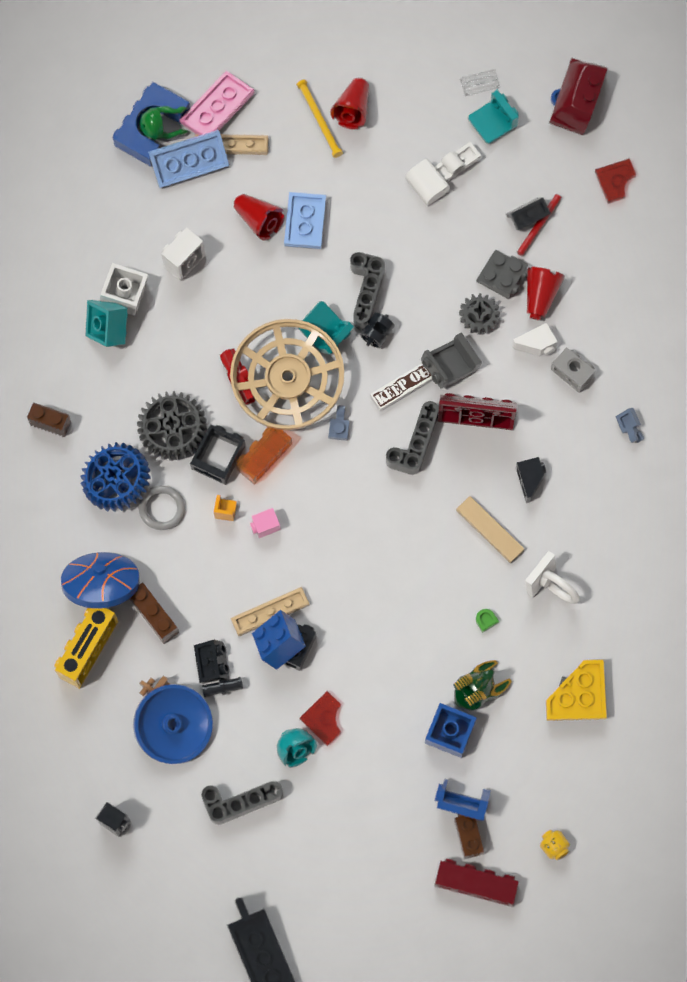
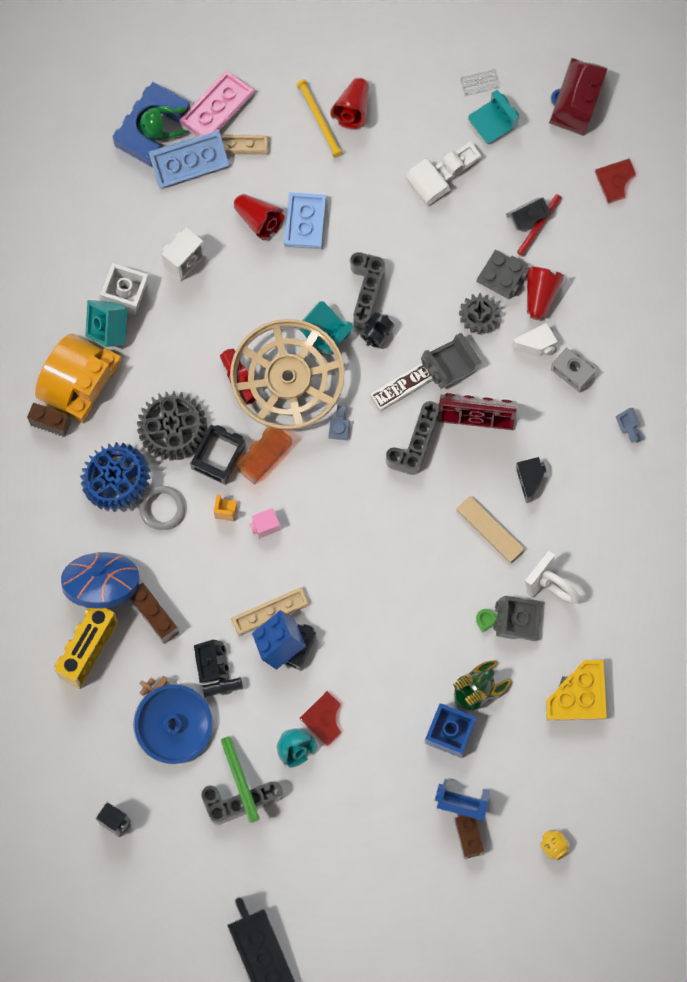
(75, 368): none -> light orange piece
(240, 780): none -> bright green axle
(476, 883): dark red brick -> none
(517, 618): none -> dark grey plate

